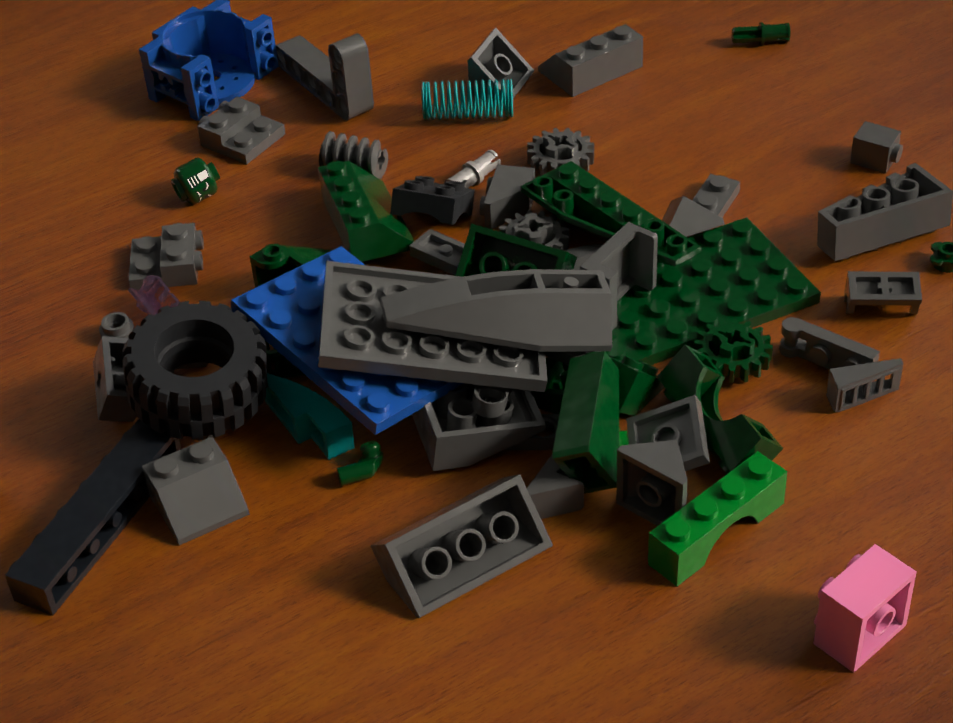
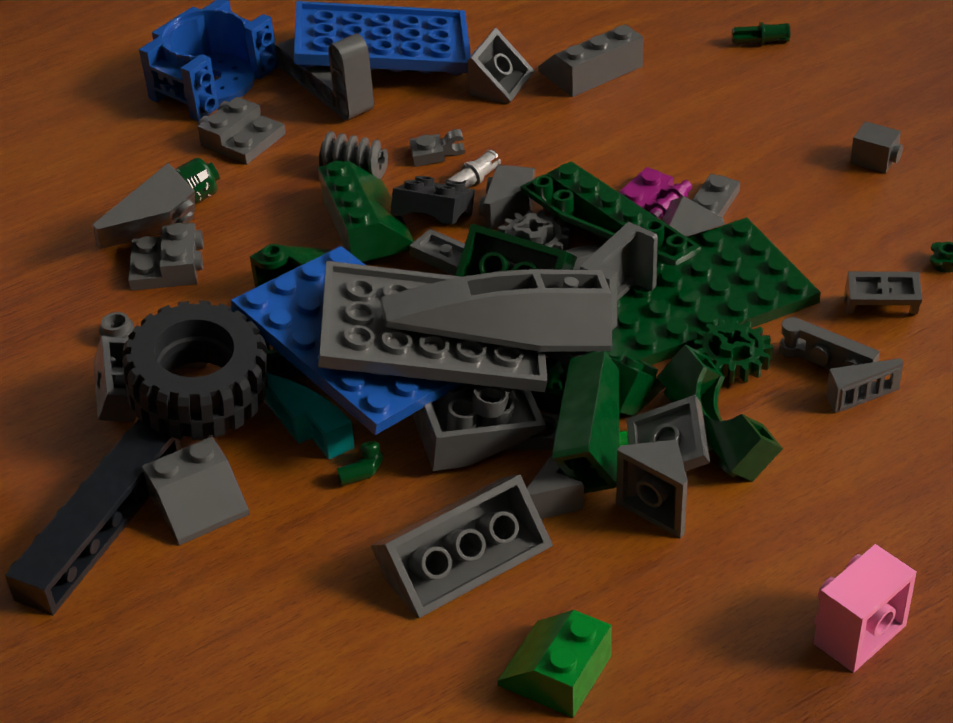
(153, 295): hinge -> none
(155, 203): none -> dark grey slope
(395, 36): none -> blue plate
(432, 149): none -> dark grey plate
(508, 106): teal piece -> none
(559, 148): dark grey gear -> none
(560, 661): none -> green slope
(655, 191): none -> magenta plate
(686, 538): green arch -> none
(885, 214): dark grey wedge -> none

